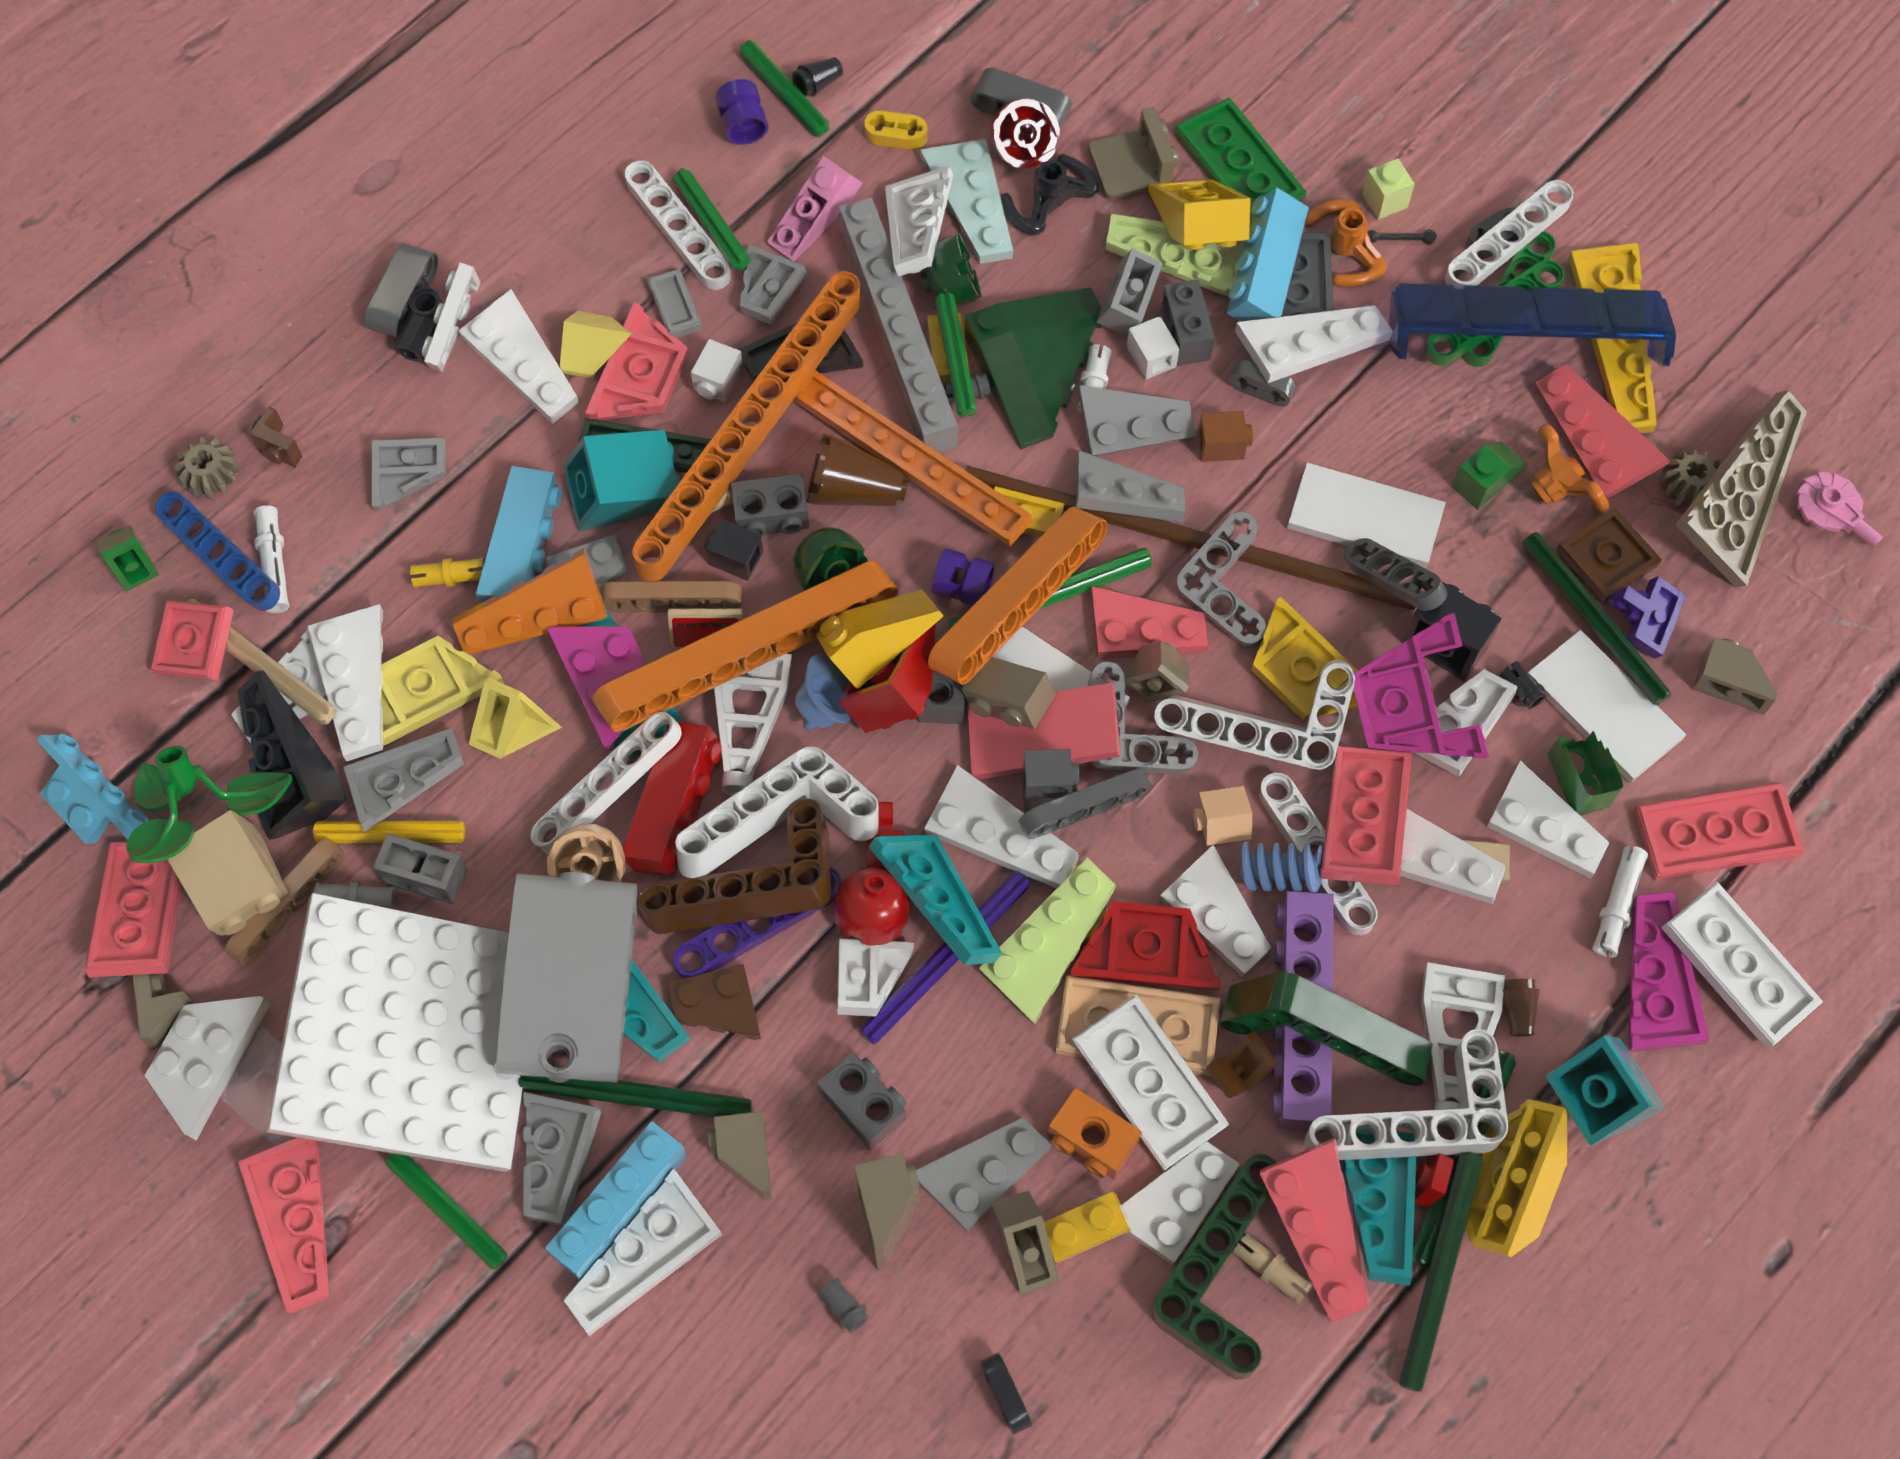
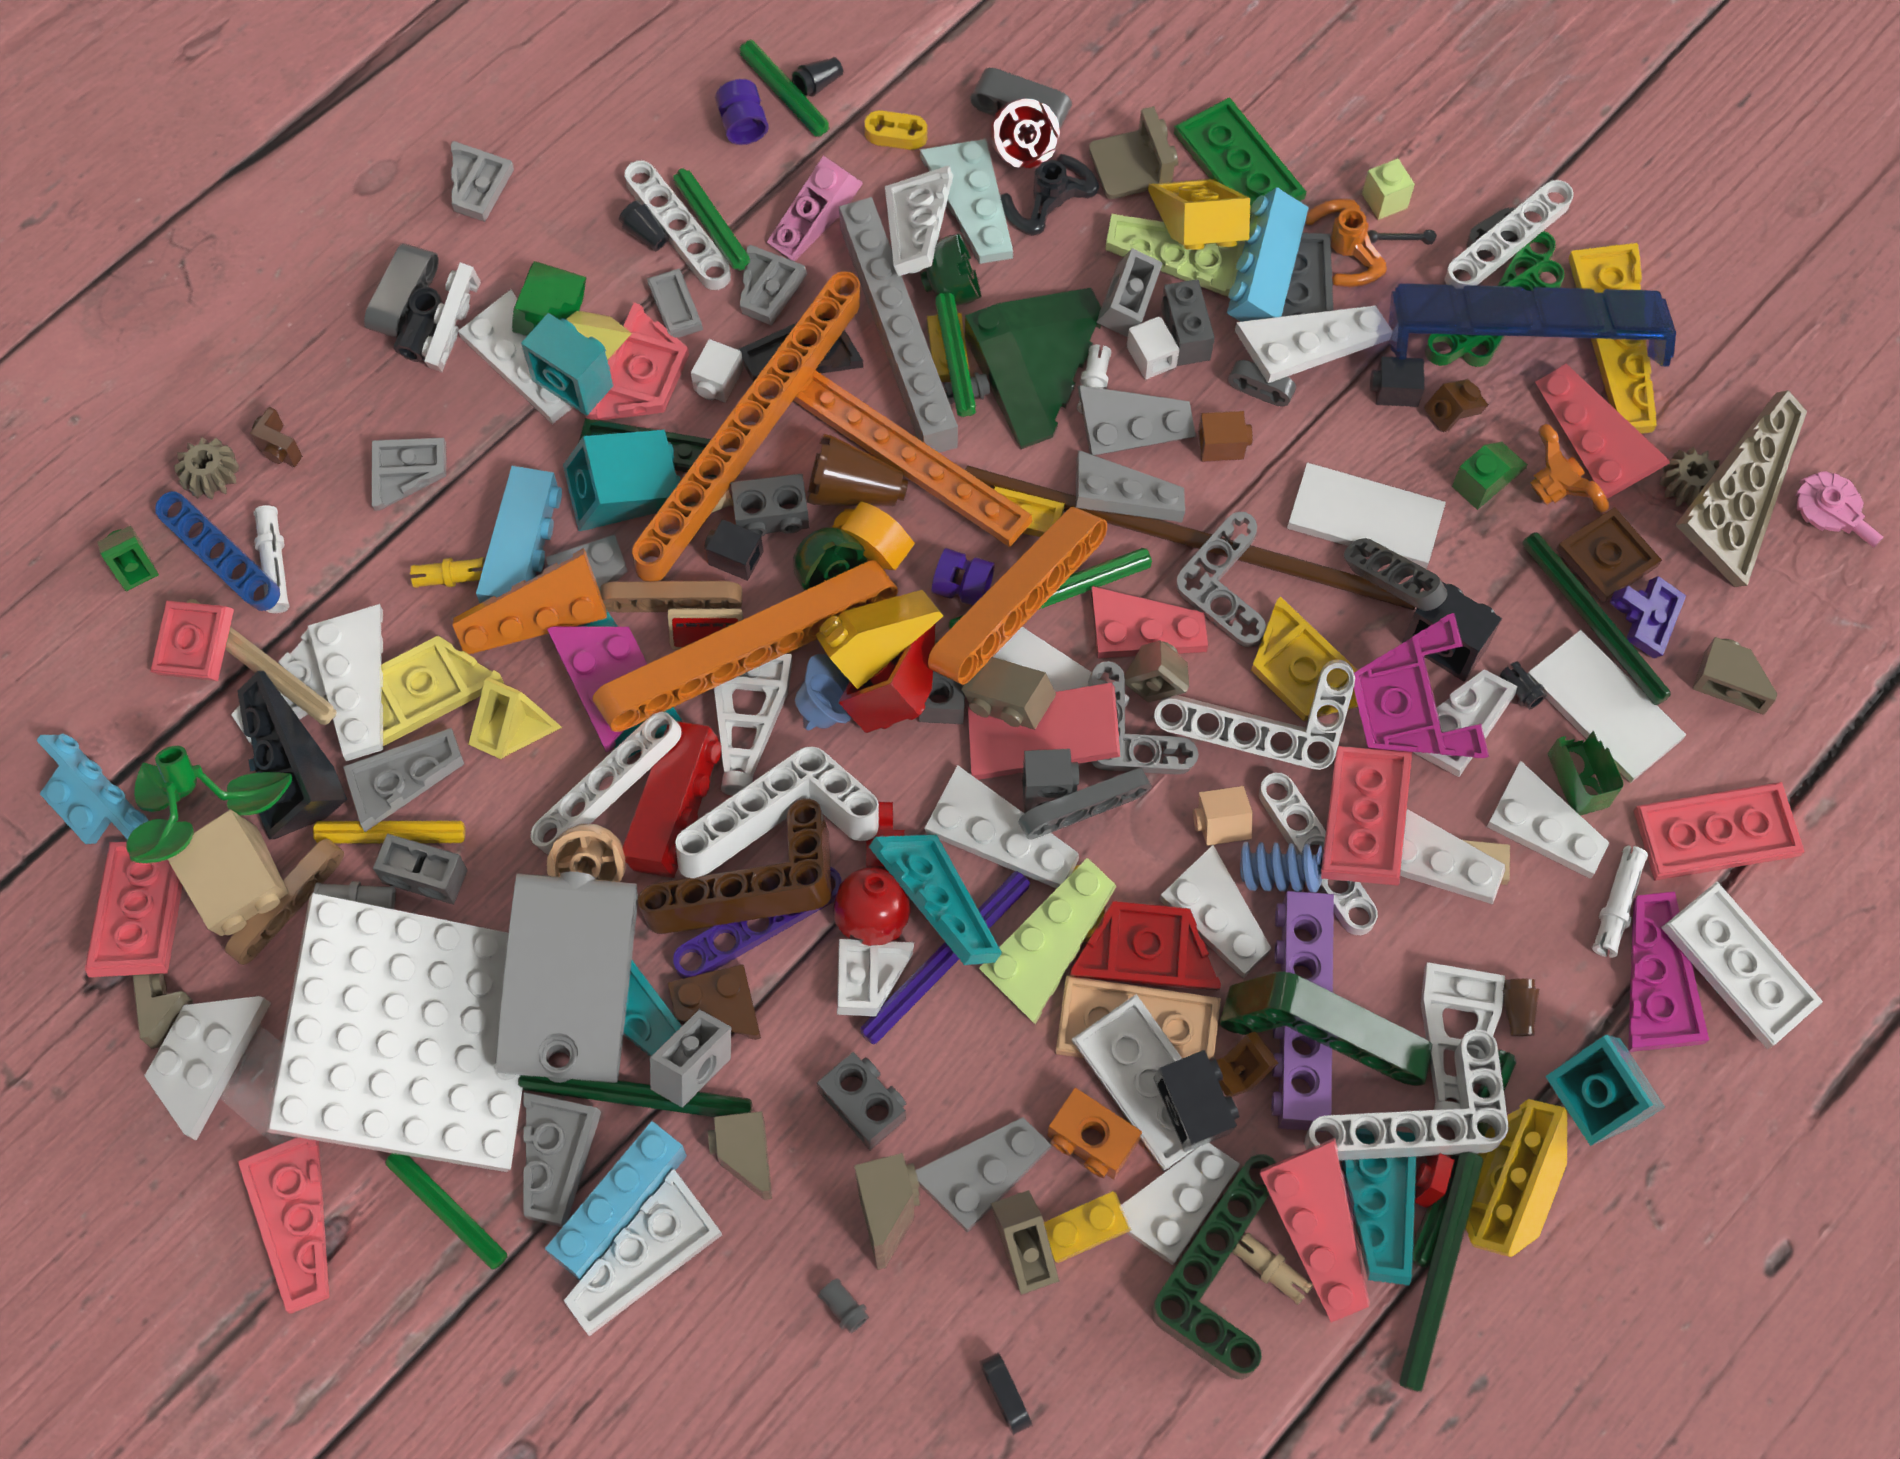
(477, 180): none -> light grey wing
(545, 292): none -> green piece
(567, 363): none -> teal brick
(643, 225): none -> black cone
(690, 1058): none -> light grey brick
(877, 533): none -> light orange brick
(1196, 1100): none -> black brick
(1398, 381): none -> black brick
(1454, 402): none -> reddish brown bracket

